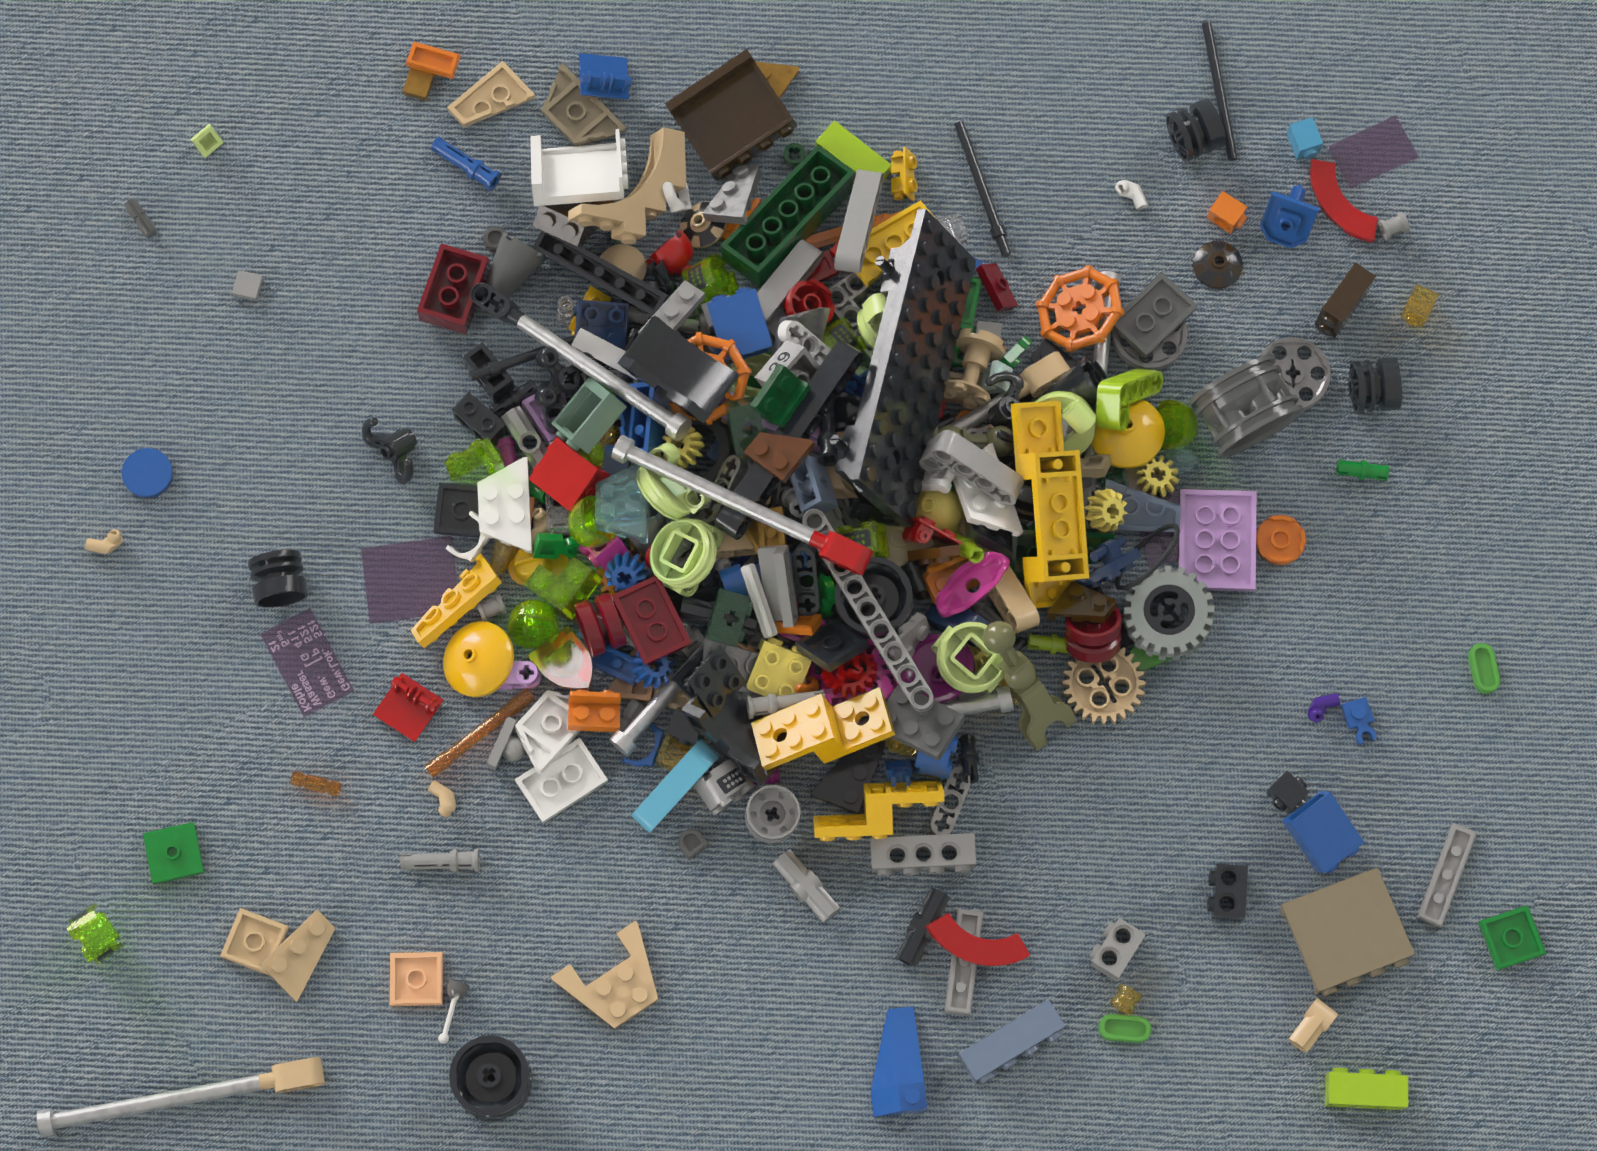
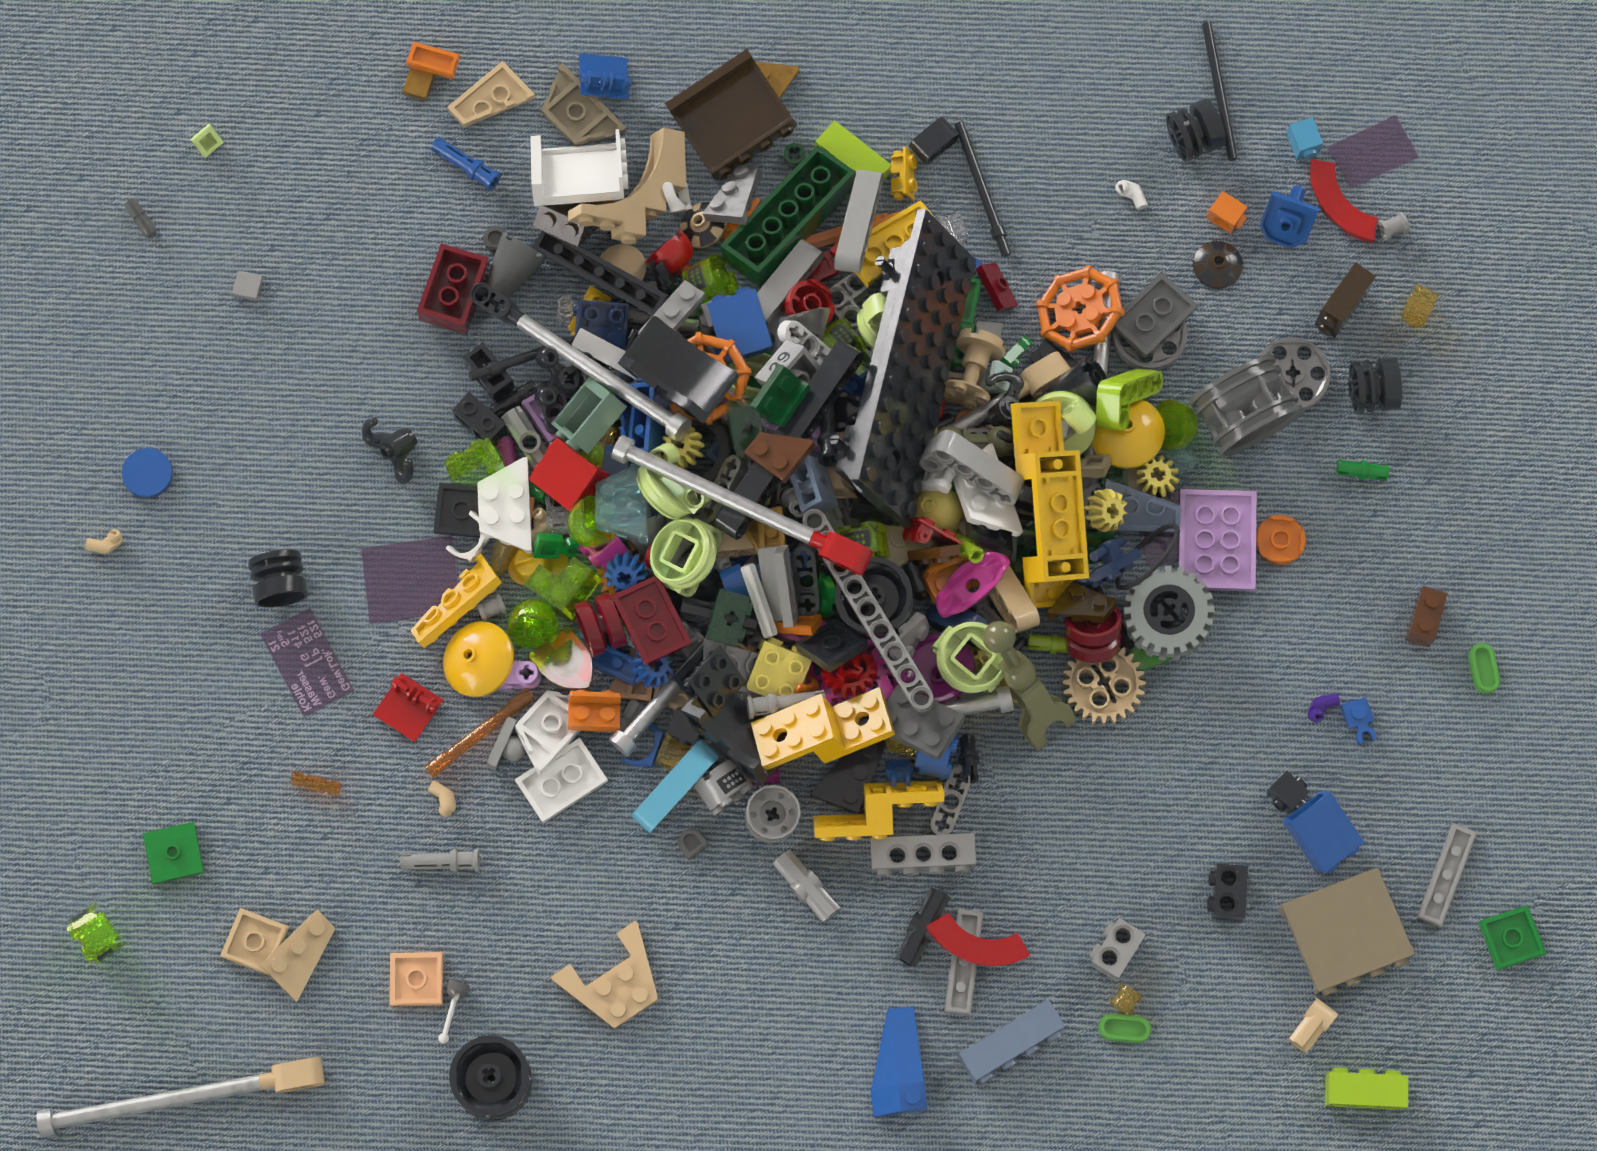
(934, 140): none -> black beam
(1426, 616): none -> reddish brown brick

